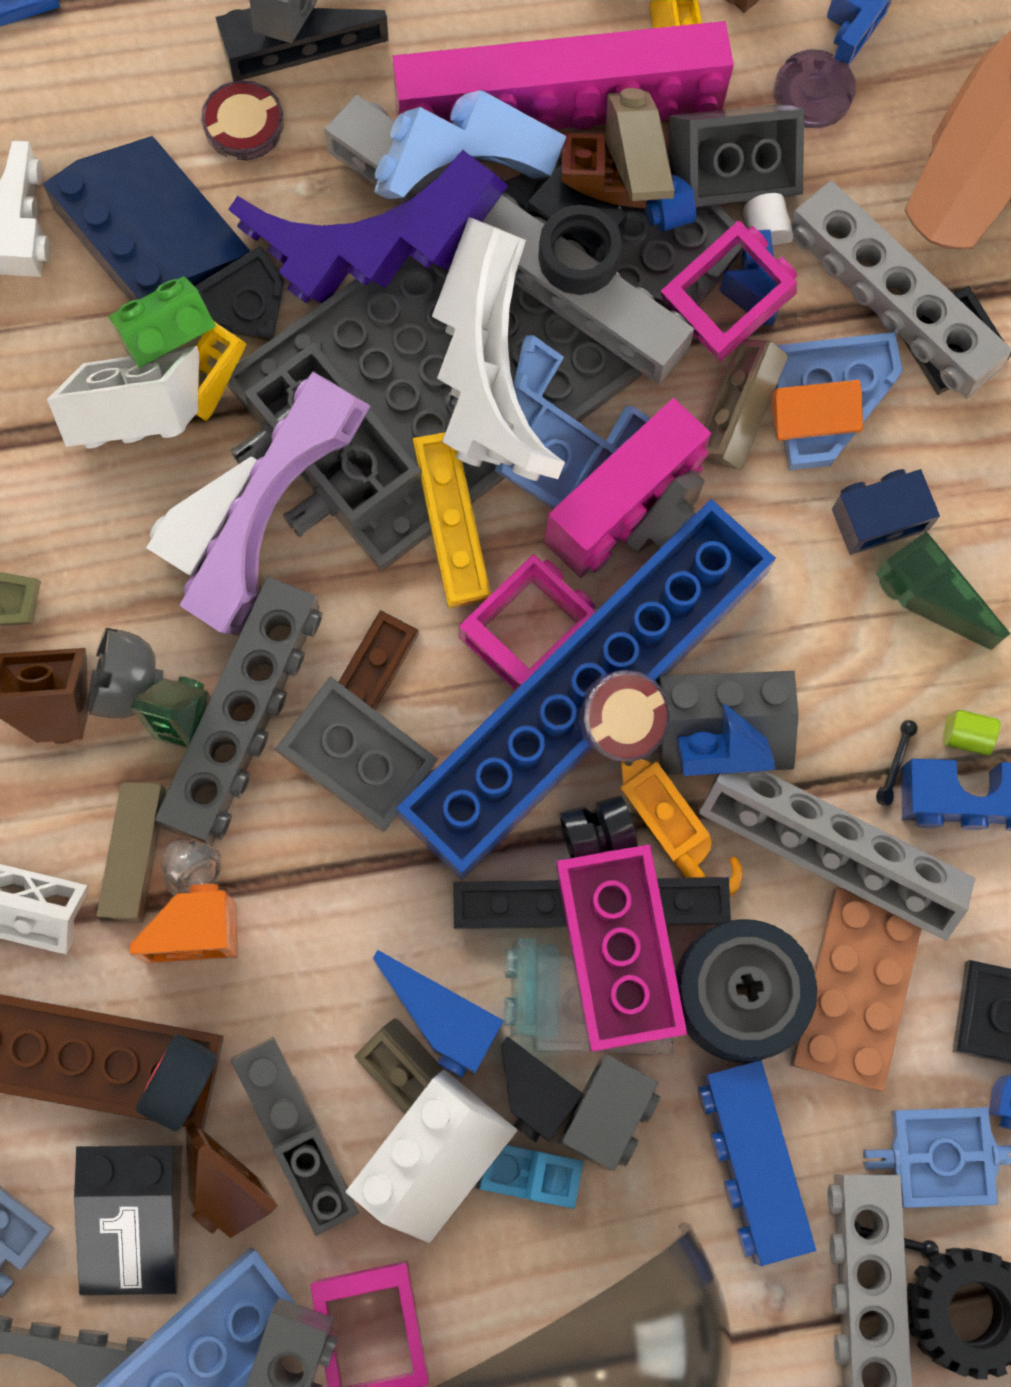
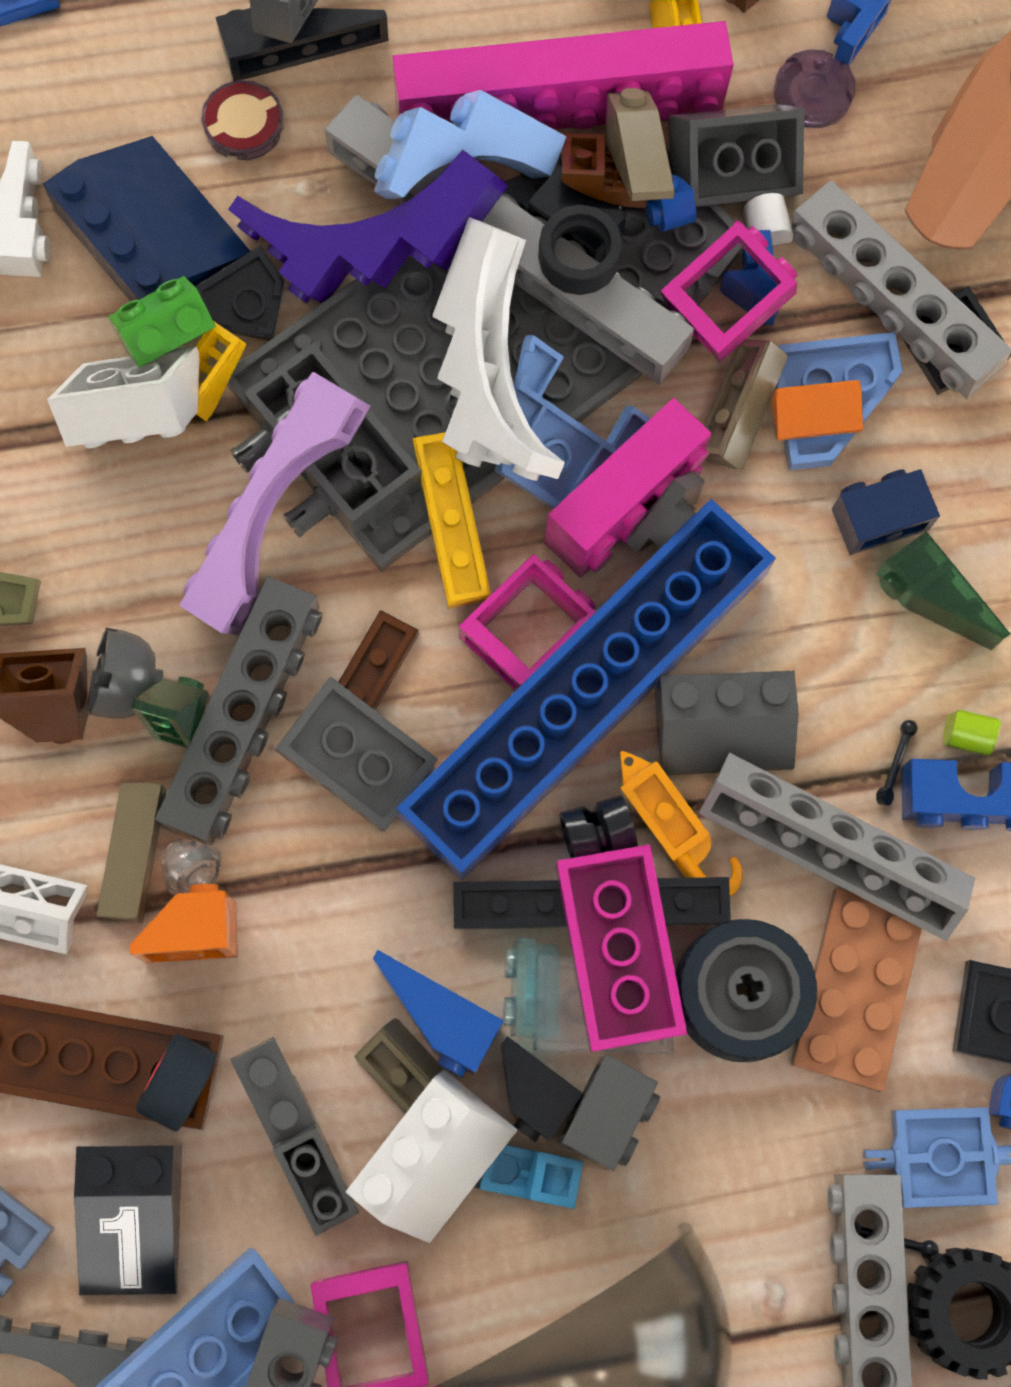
(192, 524): white slope -> none
(222, 1187): reddish brown slope -> none
(624, 715): tile -> none
(732, 751): blue slope -> none
(757, 1164): blue brick -> none

